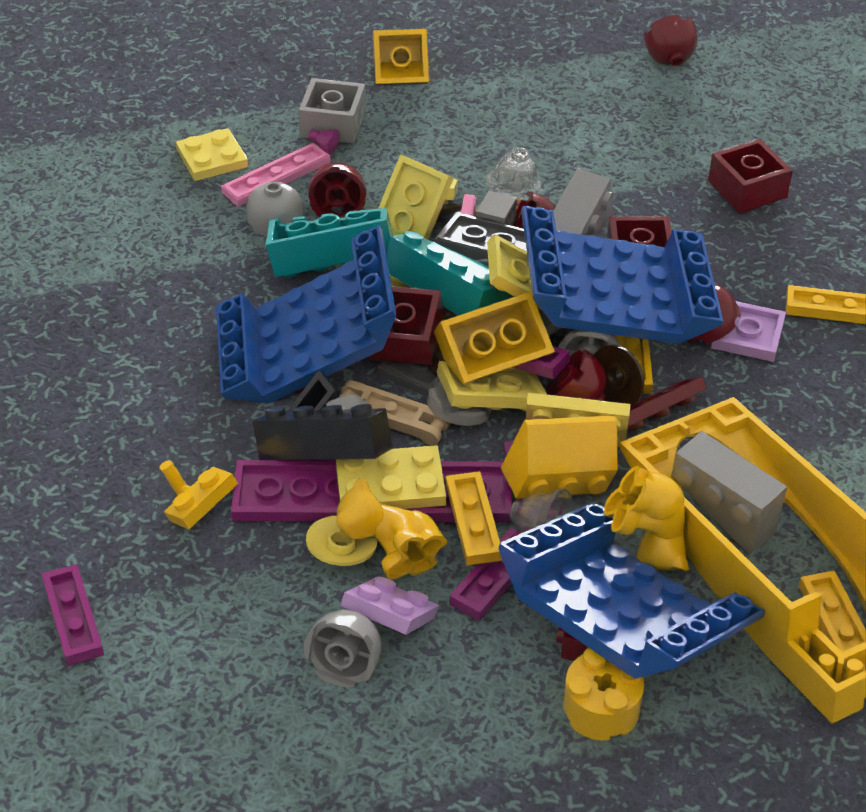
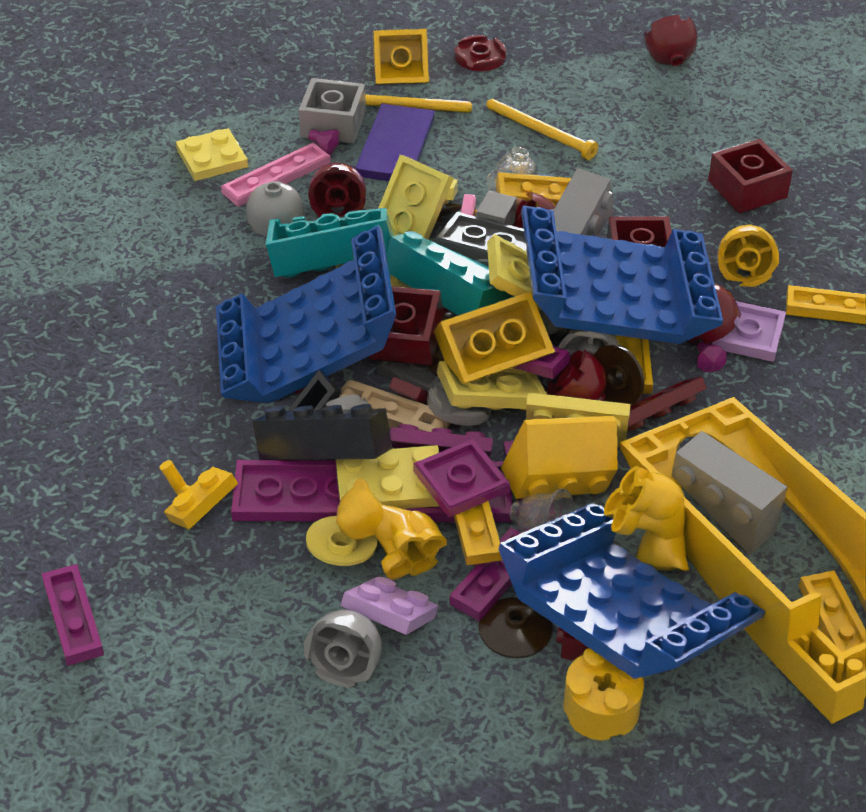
(394, 133): none -> dark purple tile
(408, 390): none -> dark red tile
(409, 436): none -> magenta plate
(428, 104): none -> yellow bar
(461, 478): none -> magenta tile
(492, 57): none -> dark red tile
(511, 637): none -> dark brown dish
(519, 184): none -> yellow plate
(588, 149): none -> yellow bar
(710, 357): none -> magenta rock
(748, 249): none -> yellow cylinder

